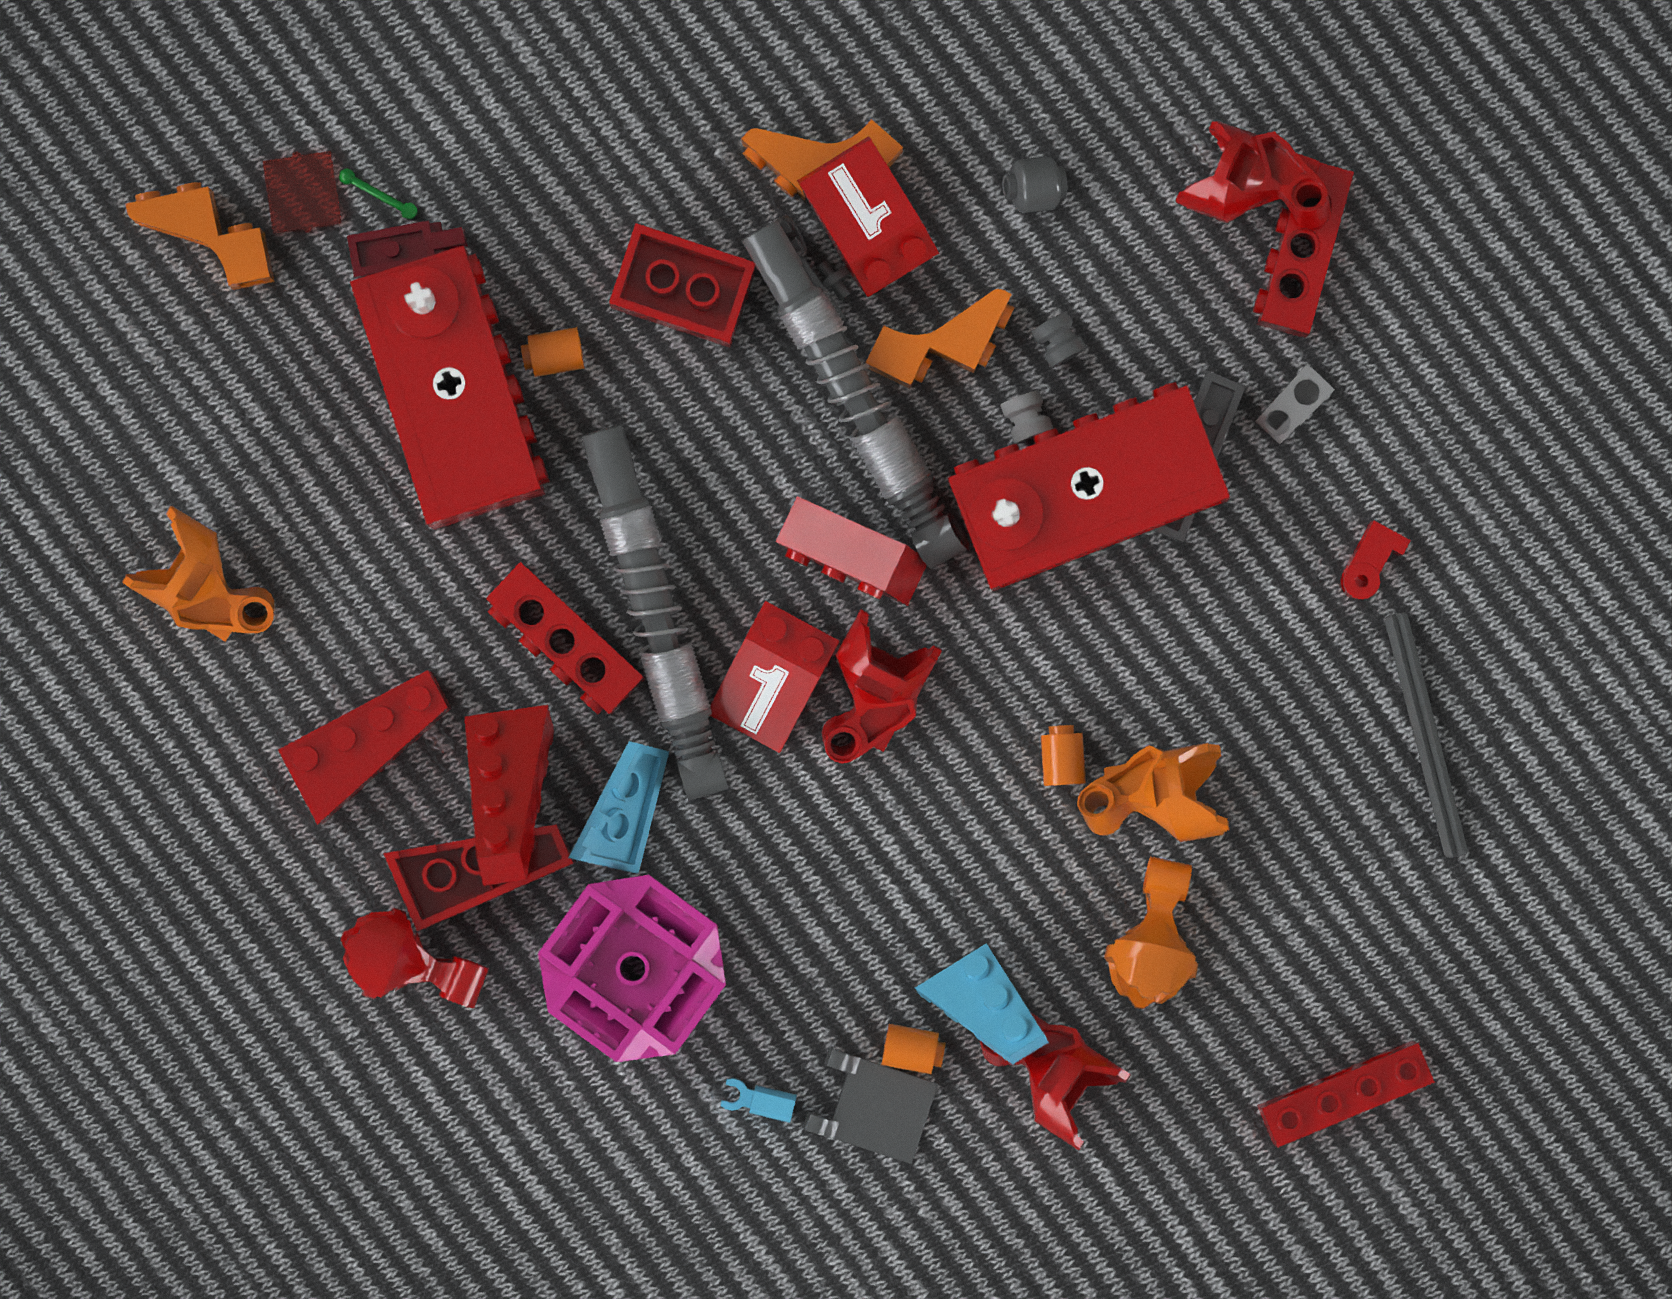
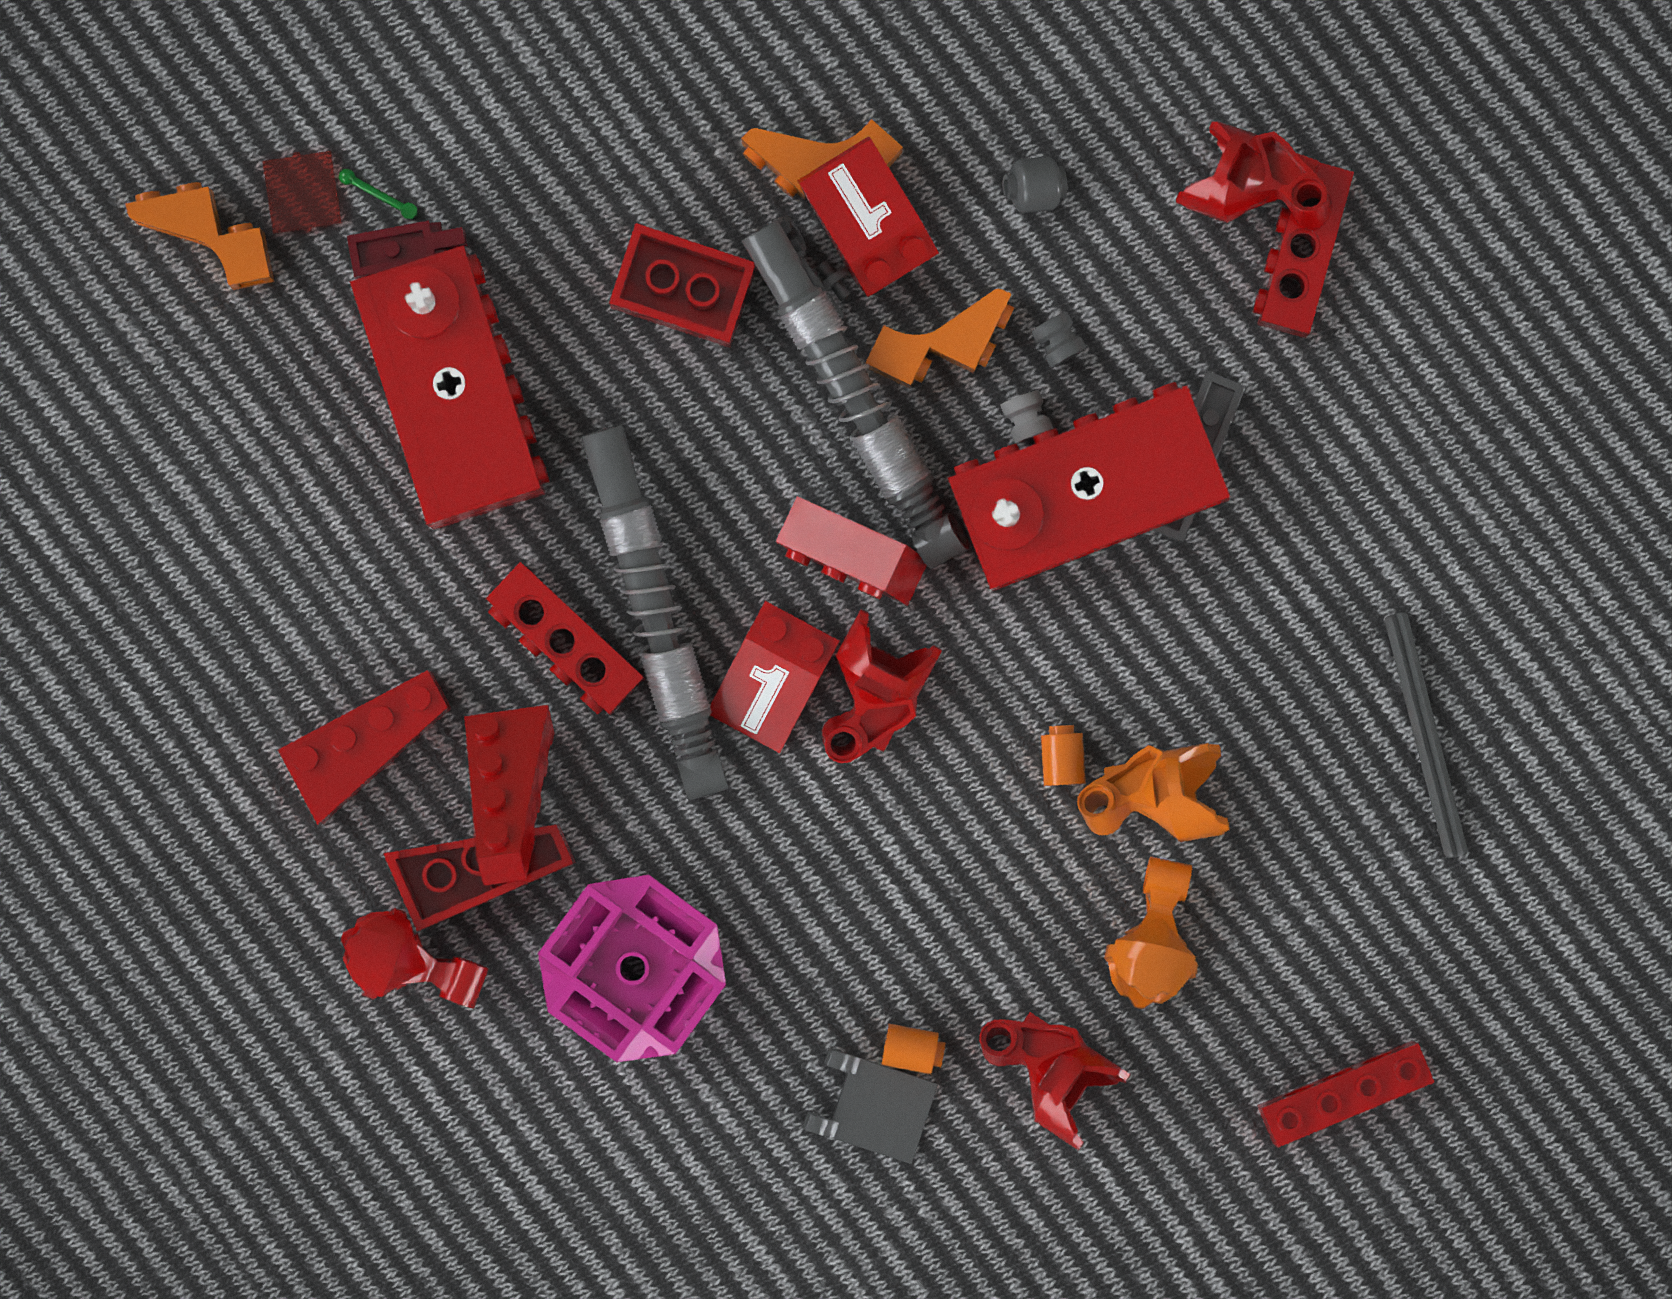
(196, 588): orange piece -> none
(553, 352): orange brick -> none
(623, 815): medium azure wing -> none
(762, 1101): medium azure bar -> none
(986, 1003): medium azure wing -> none
(1294, 404): light grey leg -> none
(1361, 574): red leg -> none

